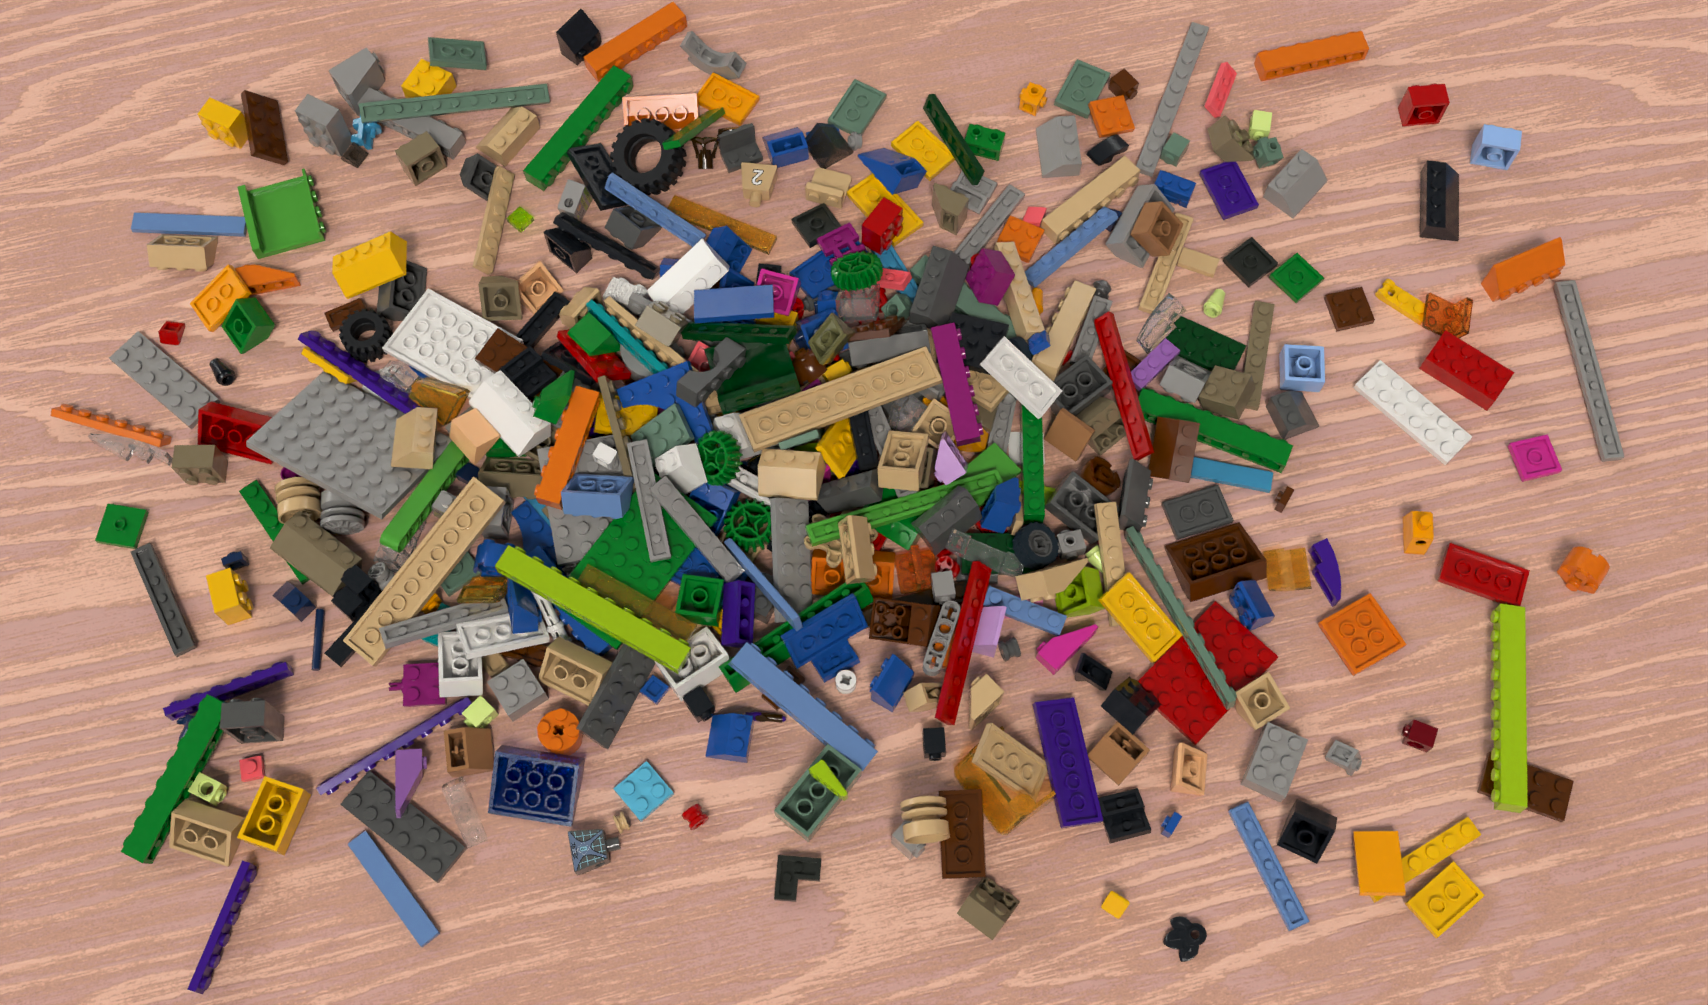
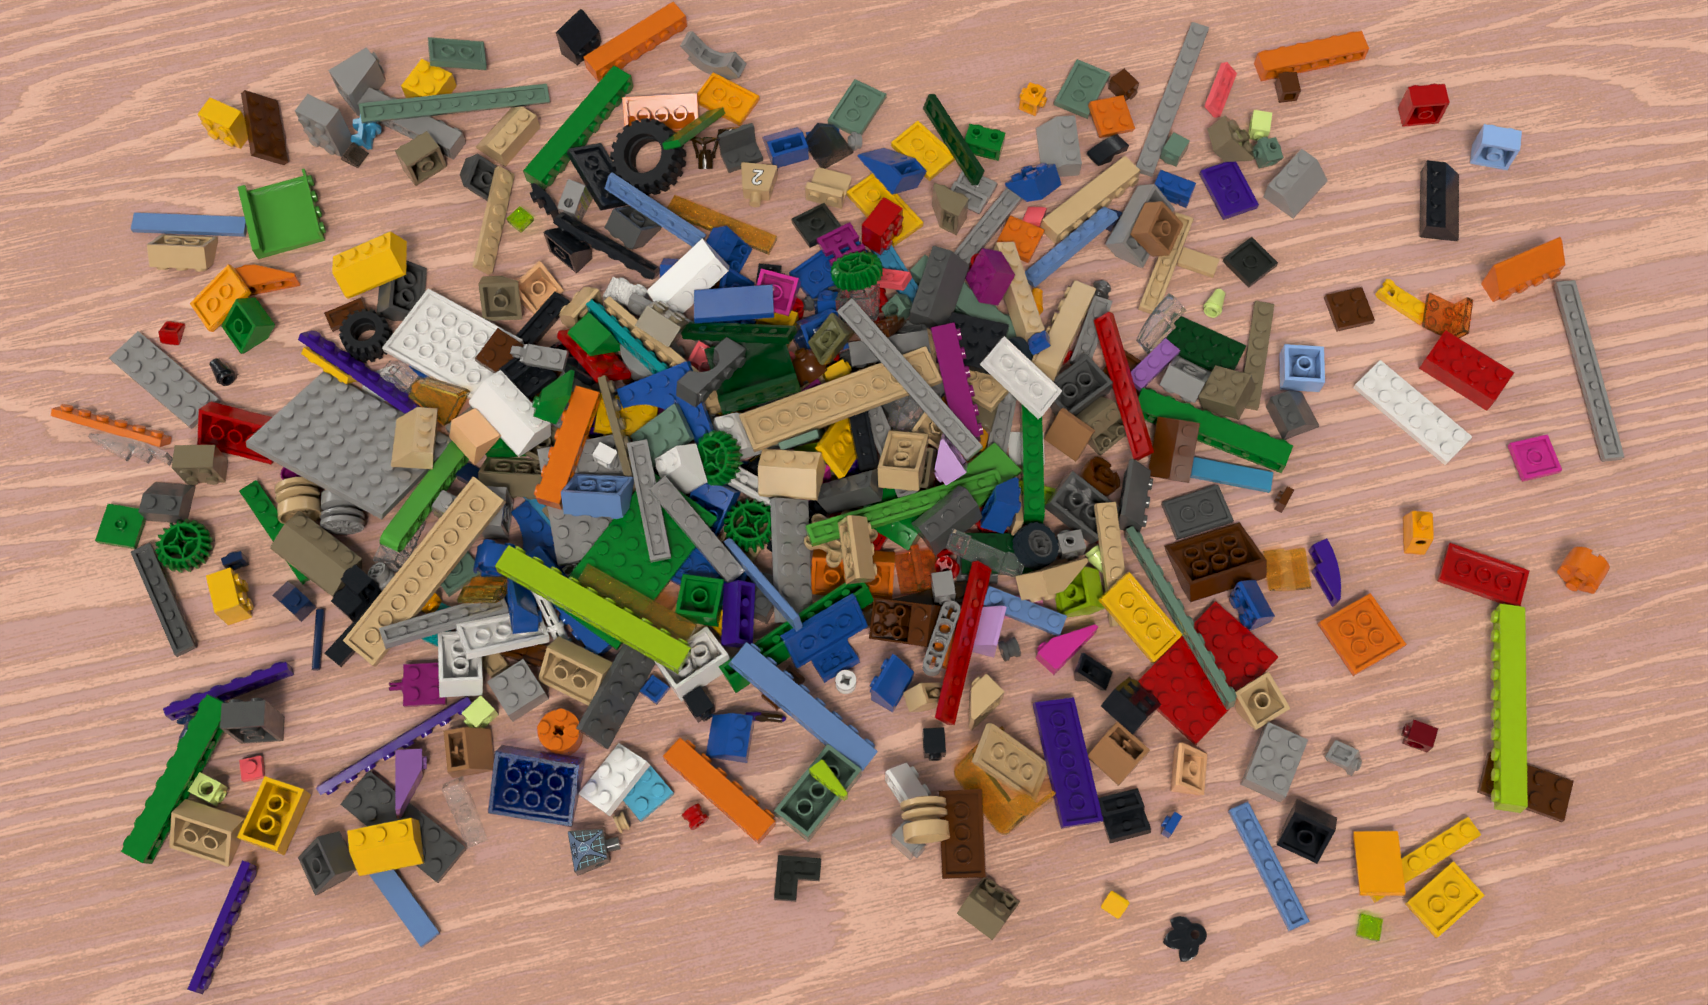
(167, 502): none -> dark grey slope
(192, 553): none -> green gear
(327, 862): none -> dark grey slope
(386, 846): none -> yellow slope
(541, 356): none -> light grey hinge
(544, 200): none -> black slope
(614, 779): none -> white plate
(719, 790): none -> orange brick
(904, 783): none -> white slope
(910, 379): none -> light grey plate
(1035, 182): none -> blue slope
(1287, 87): none -> reddish brown brick
(1296, 277): green plate -> none
(1369, 927): none -> clear neon green plate

